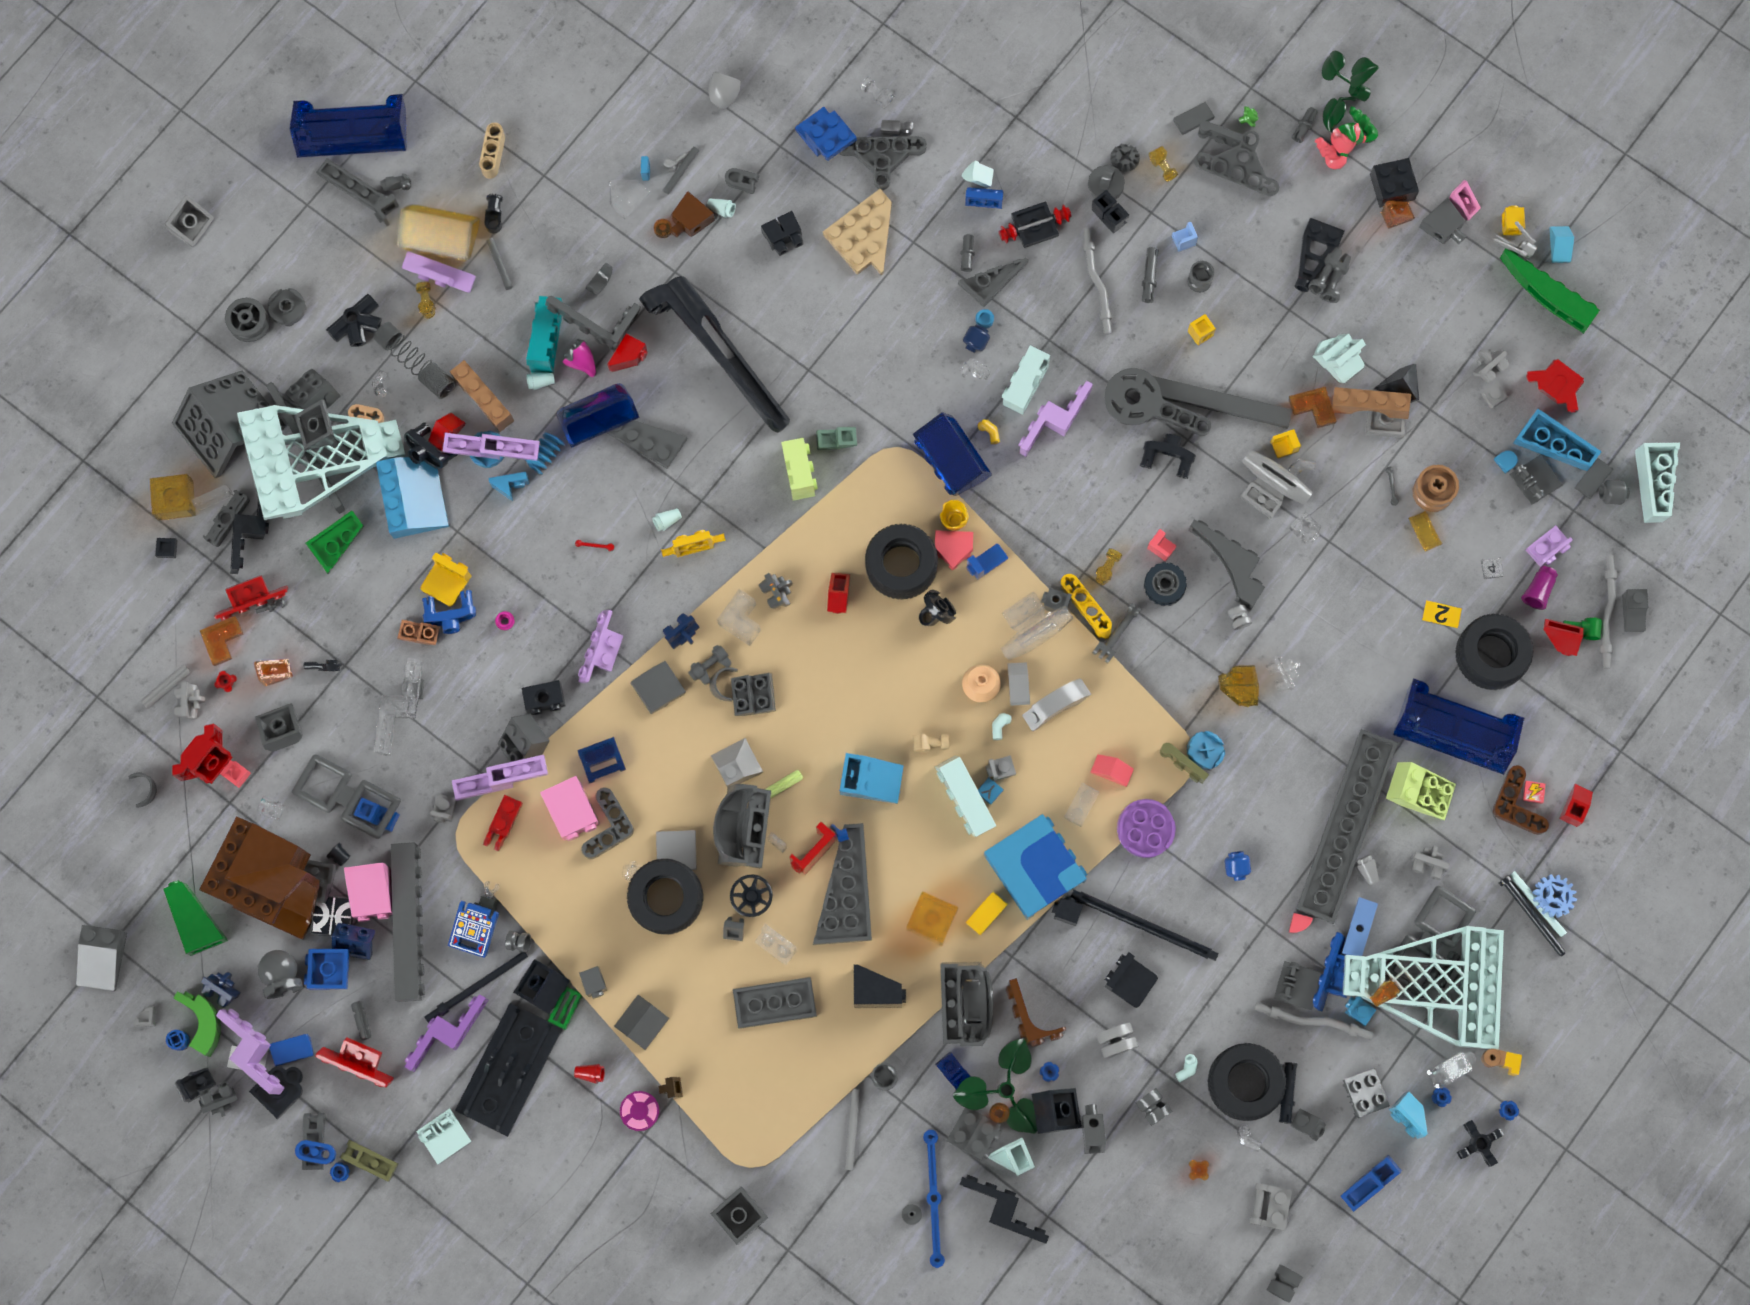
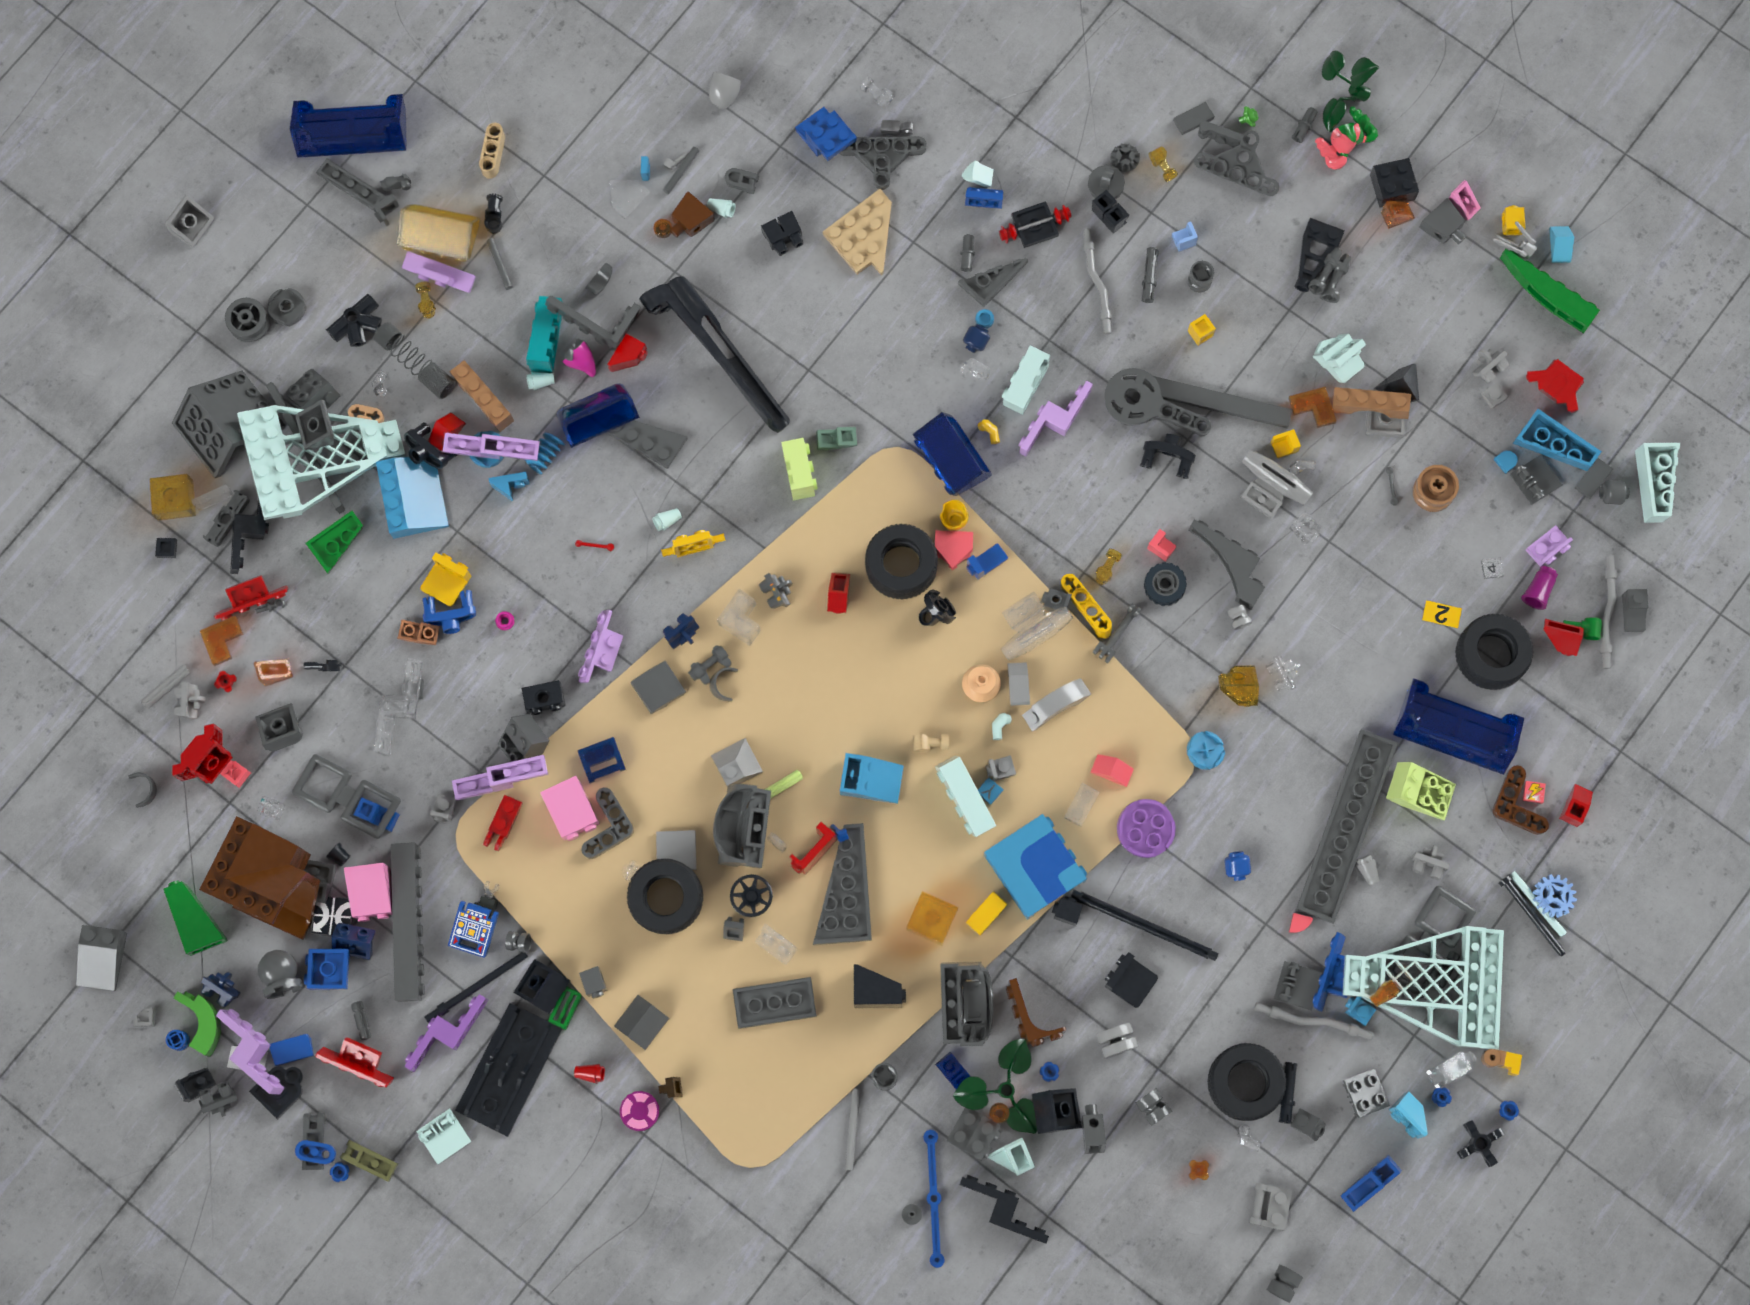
(739, 1215): dark grey brick -> none
(753, 694): dark grey slope -> none
(1183, 762): olive plate -> none
(1189, 1068): light aqua arm -> none
(1362, 917): medium blue tile -> none
(1425, 531): clear yellow tile -> none

